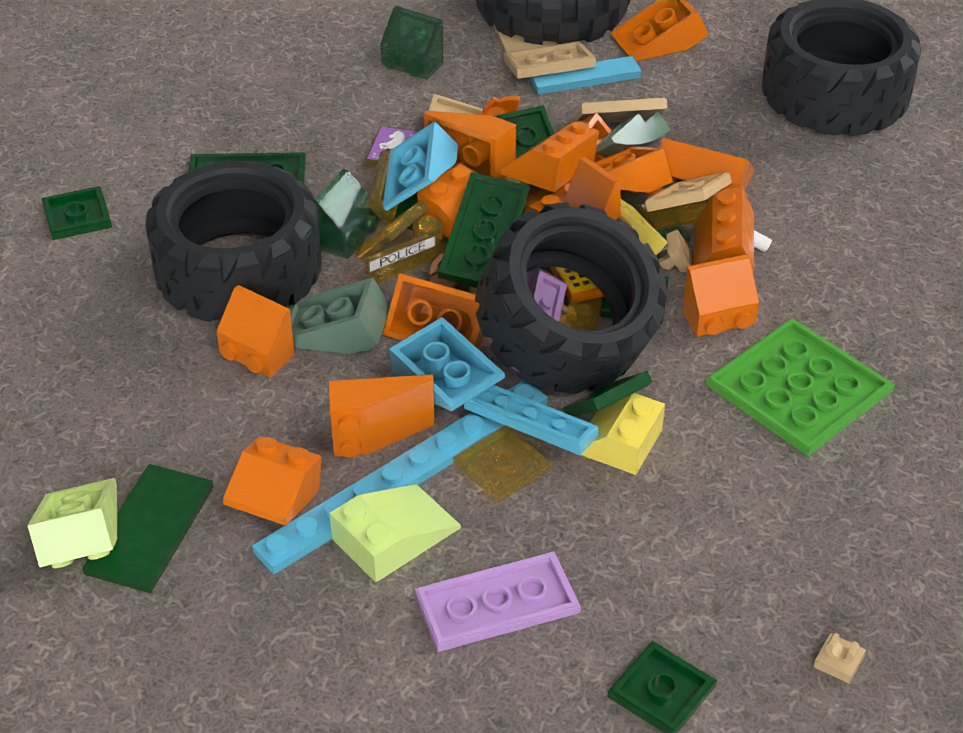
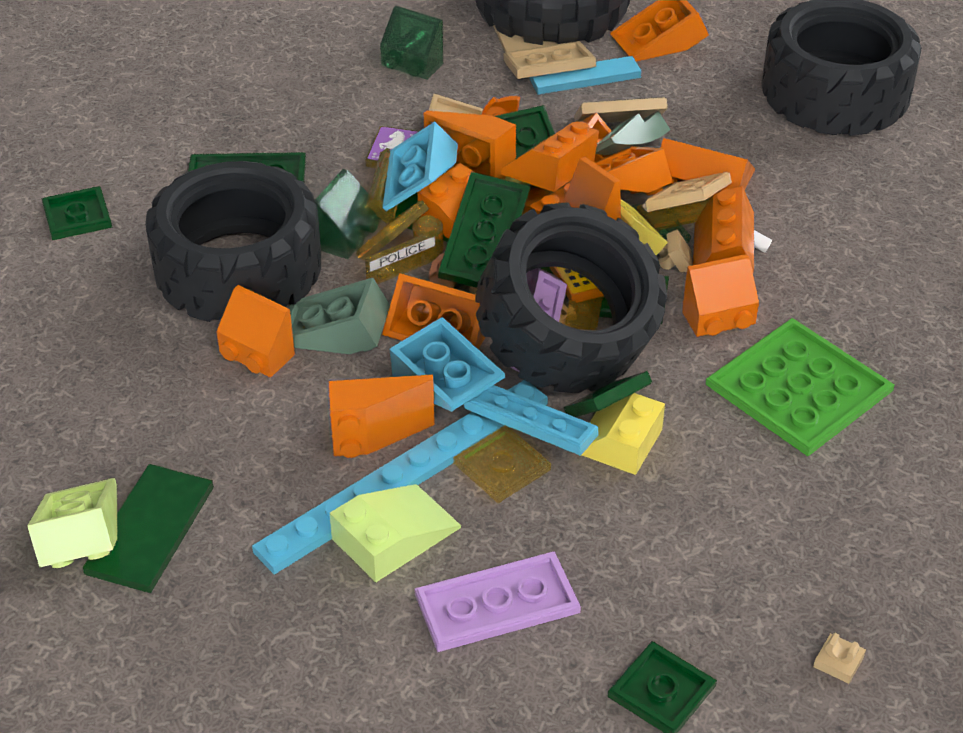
(273, 480): orange slope -> none

